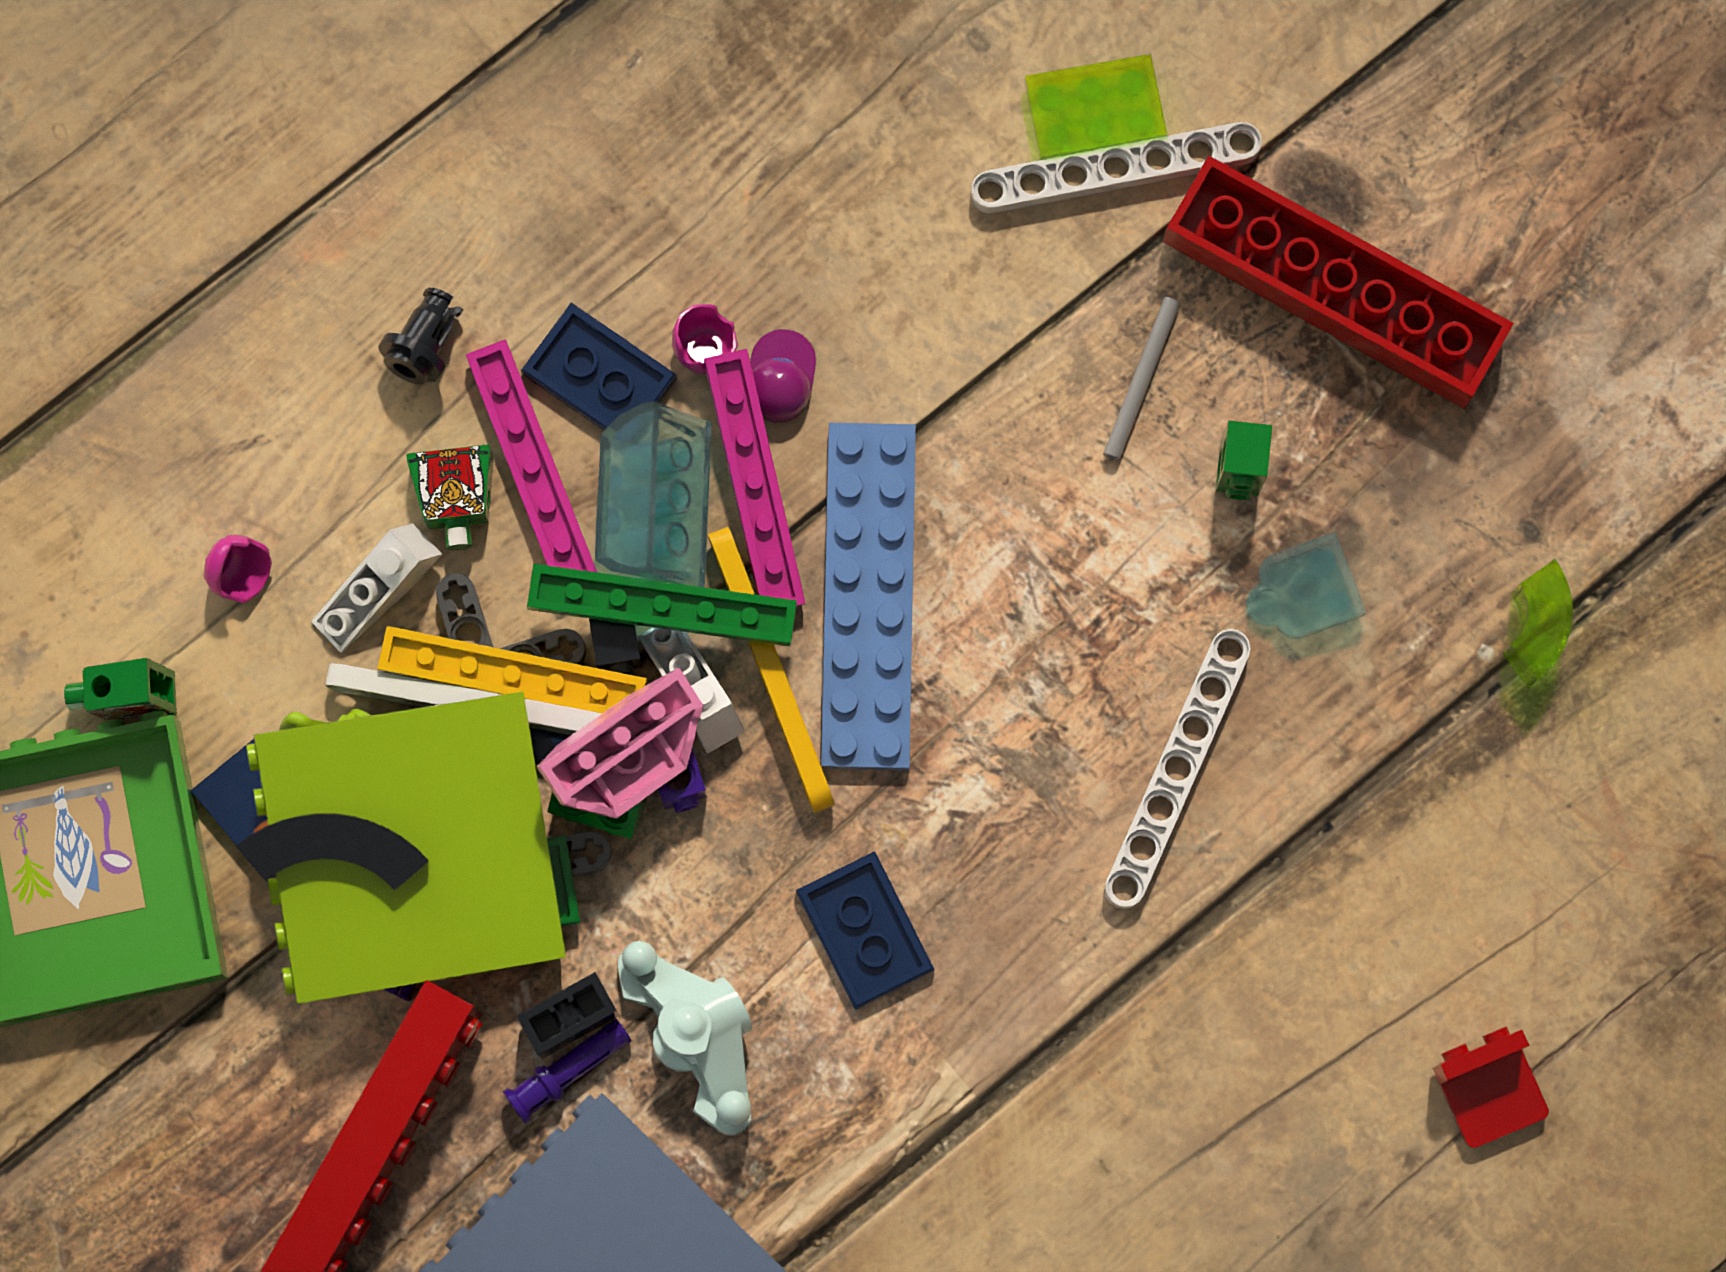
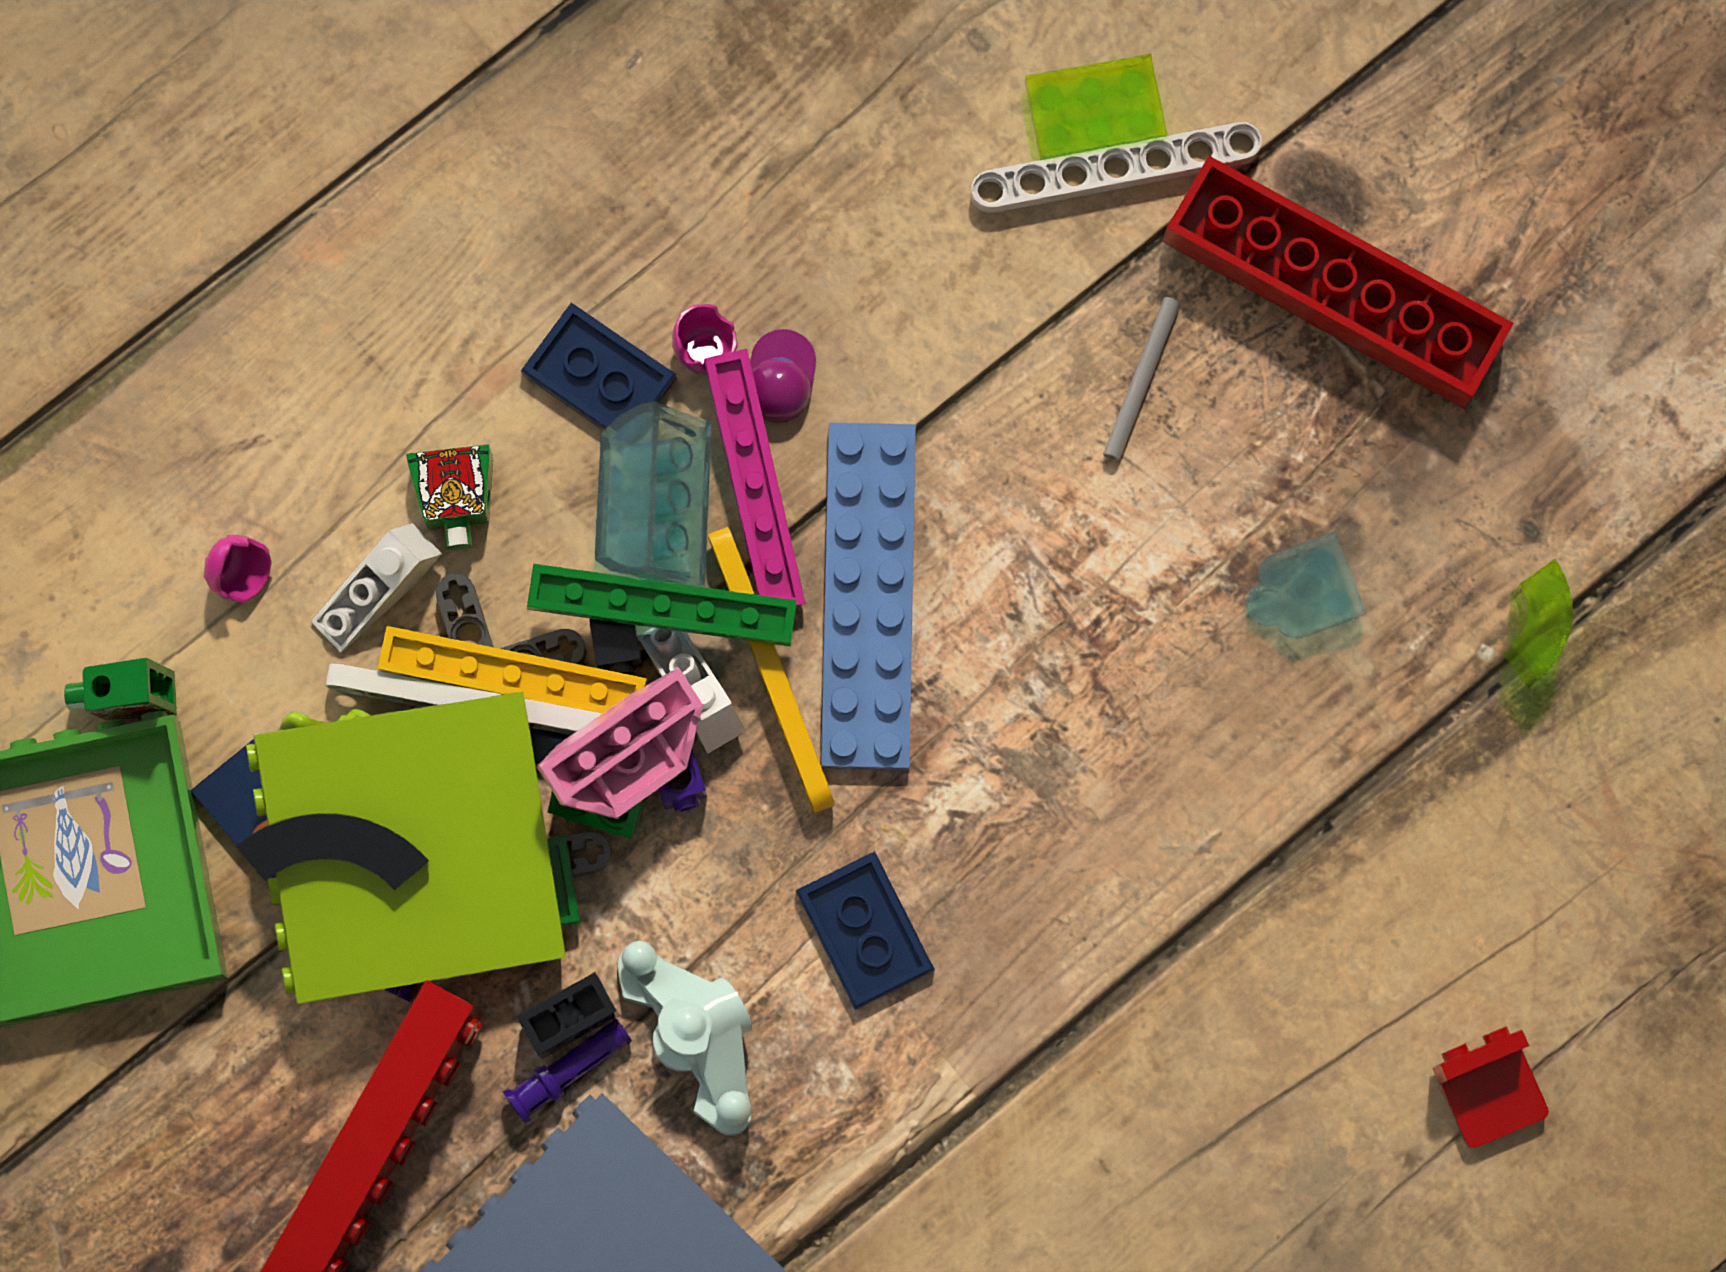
(416, 349): black piece -> none
(529, 458): dark pink plate -> none
(1173, 790): white beam -> none
(1243, 459): green brick -> none

